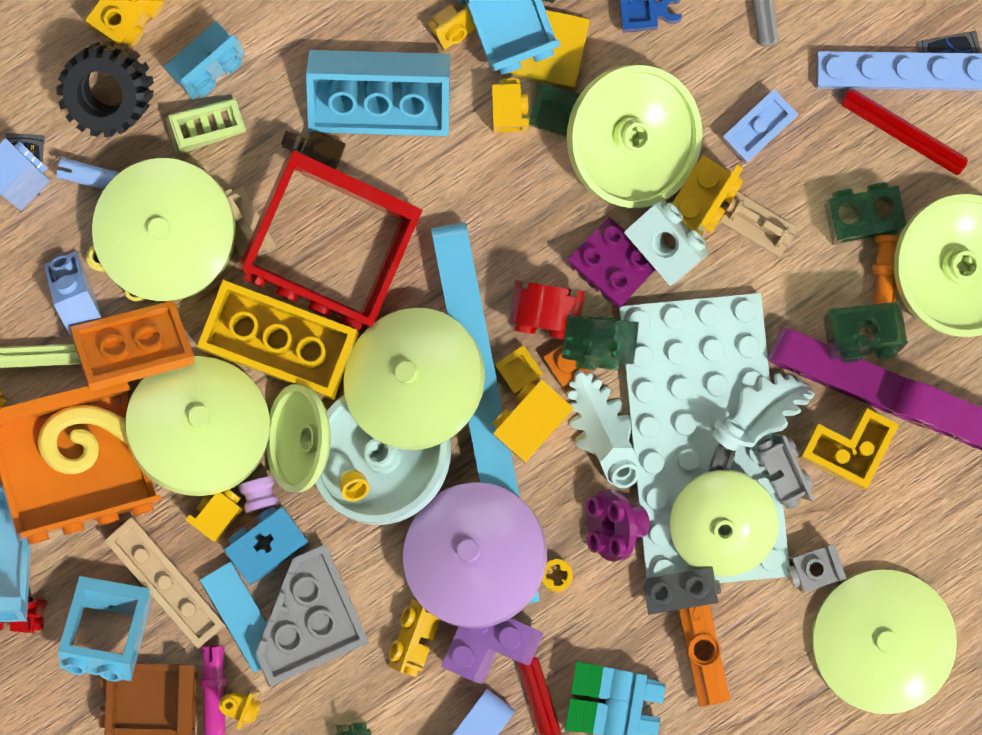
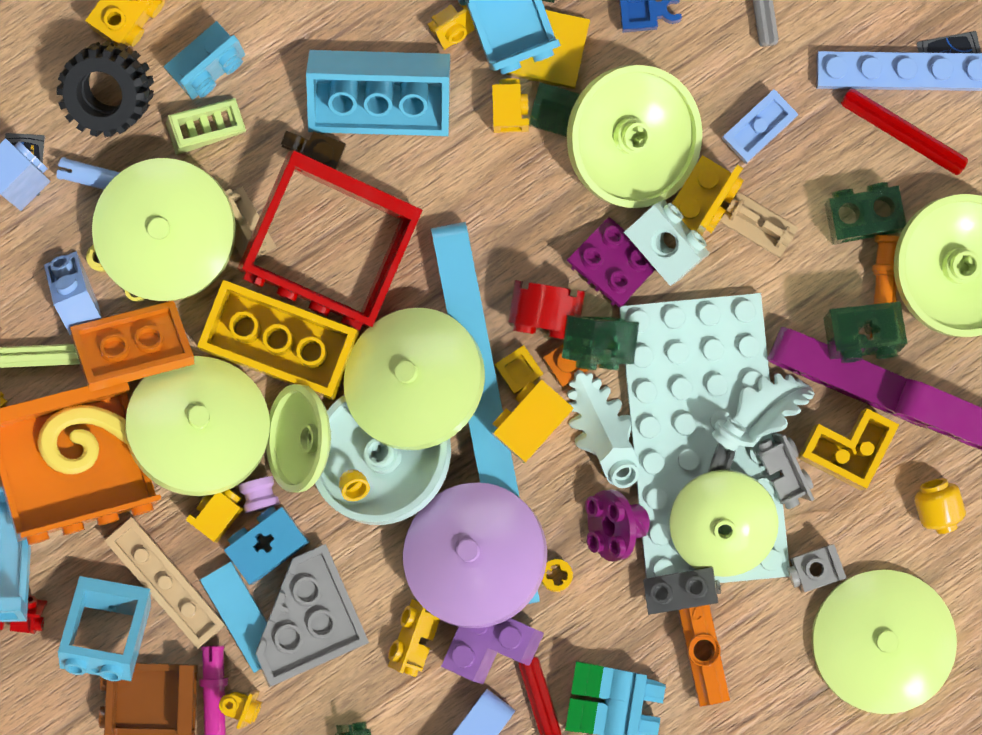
(940, 505): none -> yellow head

